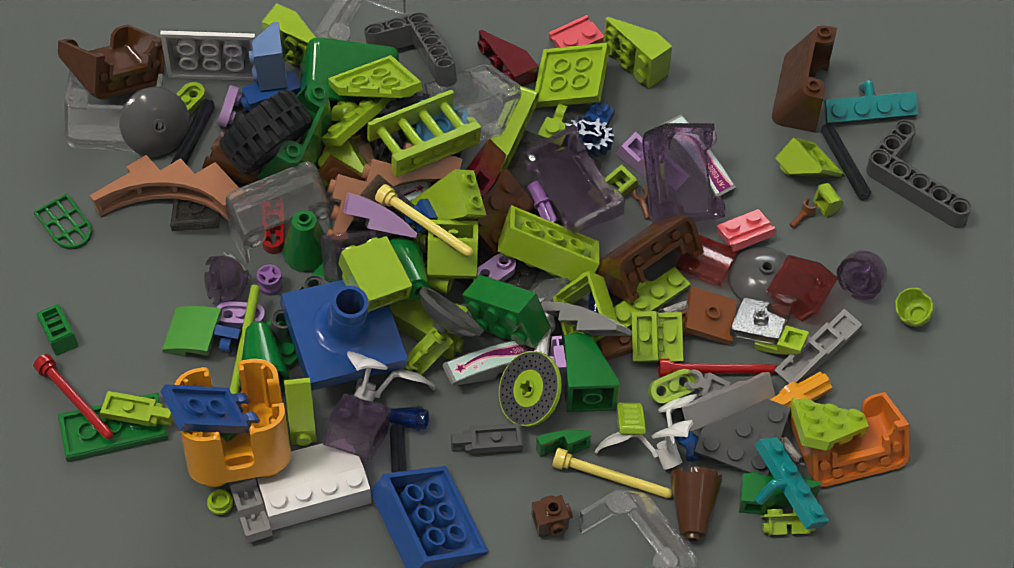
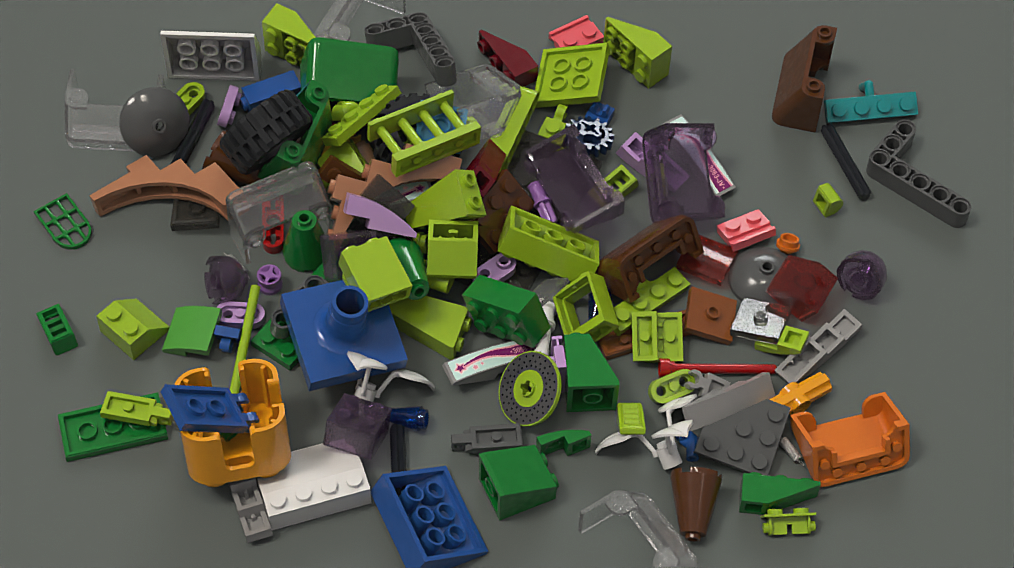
(46, 366): red piece -> none
(117, 69): reddish brown windscreen -> none
(131, 326): none -> lime slope
(220, 502): lime plate -> none
(261, 344): green cone -> none
(268, 59): medium blue slope -> none
(300, 411): lime slope -> none
(377, 79): lime plate -> none
(387, 197): light yellow piece -> none
(426, 209): blue tile -> none
(428, 351): lime hinge -> none
(448, 315): dark grey dish -> none
(516, 479): none -> green slope
(551, 515): reddish brown brick -> none
(564, 460): light yellow piece -> none
(585, 319): light grey slope -> none
(642, 201): dark orange hand -> none
(675, 308): white piece -> none
(788, 243): none -> orange plate
(790, 482): teal plate -> none
(806, 159): lime slope -> none
(806, 211): dark orange hand -> none
(824, 425): lime plate -> none
(914, 307): lime hair -> none

